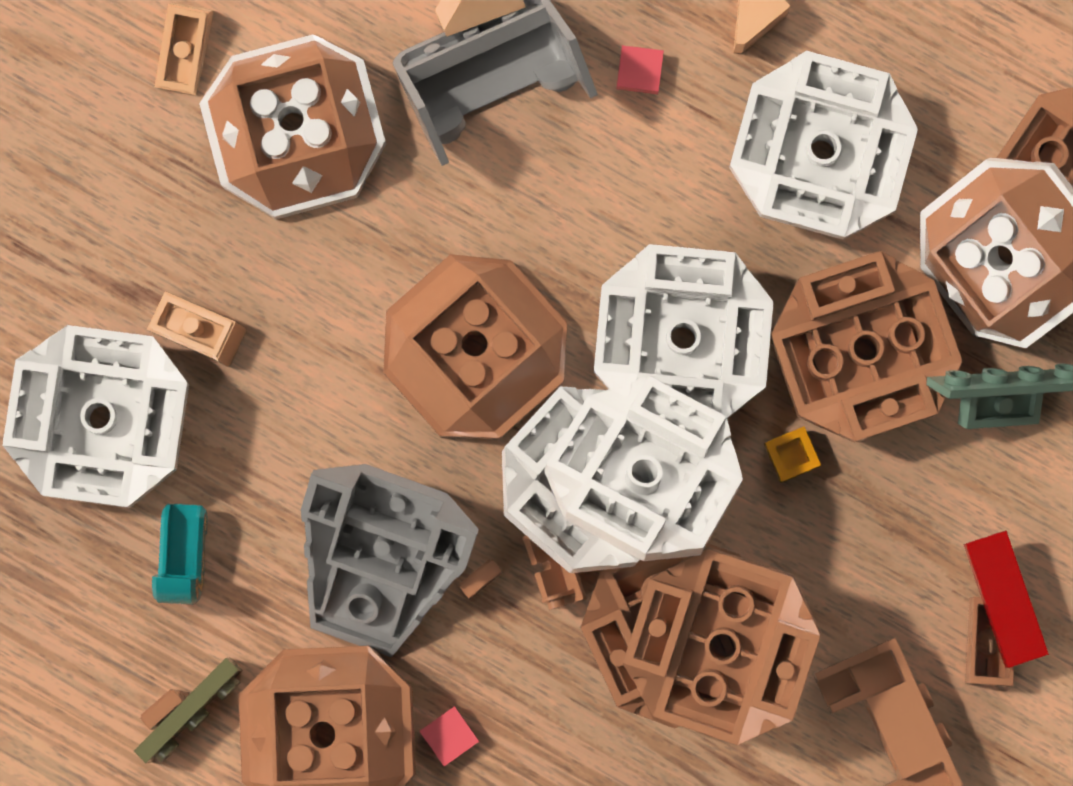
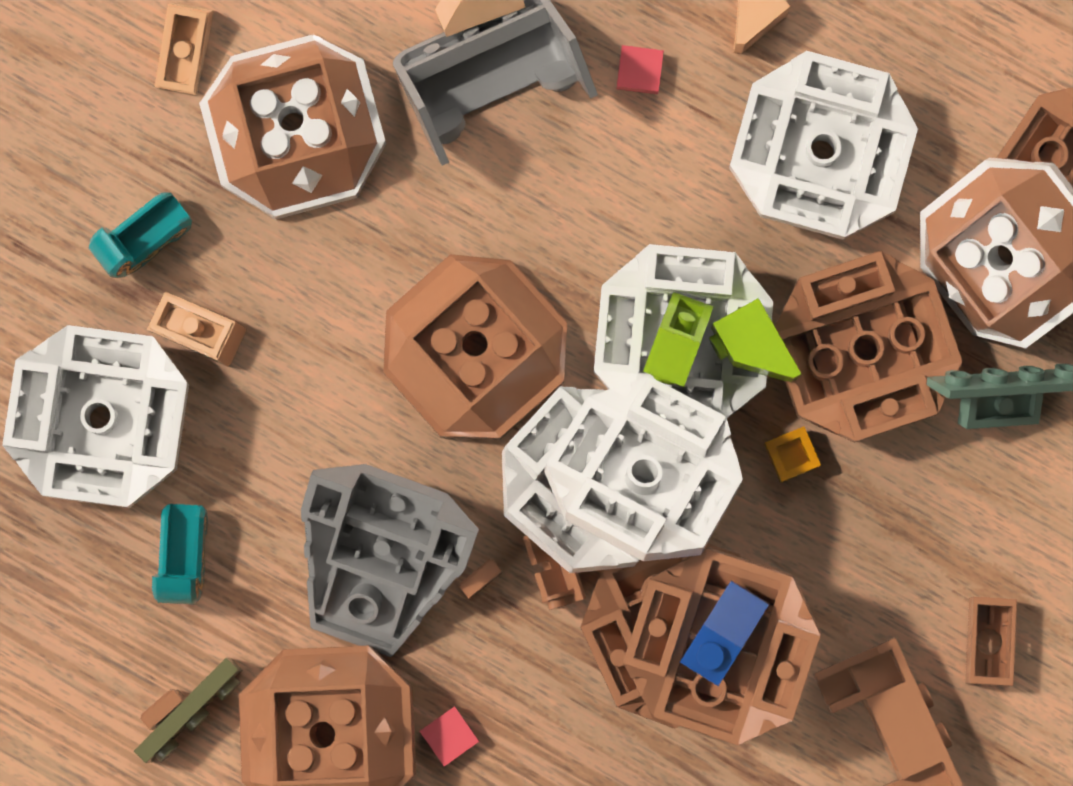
(140, 236): none -> teal animal
(678, 339): none -> lime slope
(724, 633): none -> blue slope
(753, 343): none -> lime slope
(1006, 599): red tile -> none

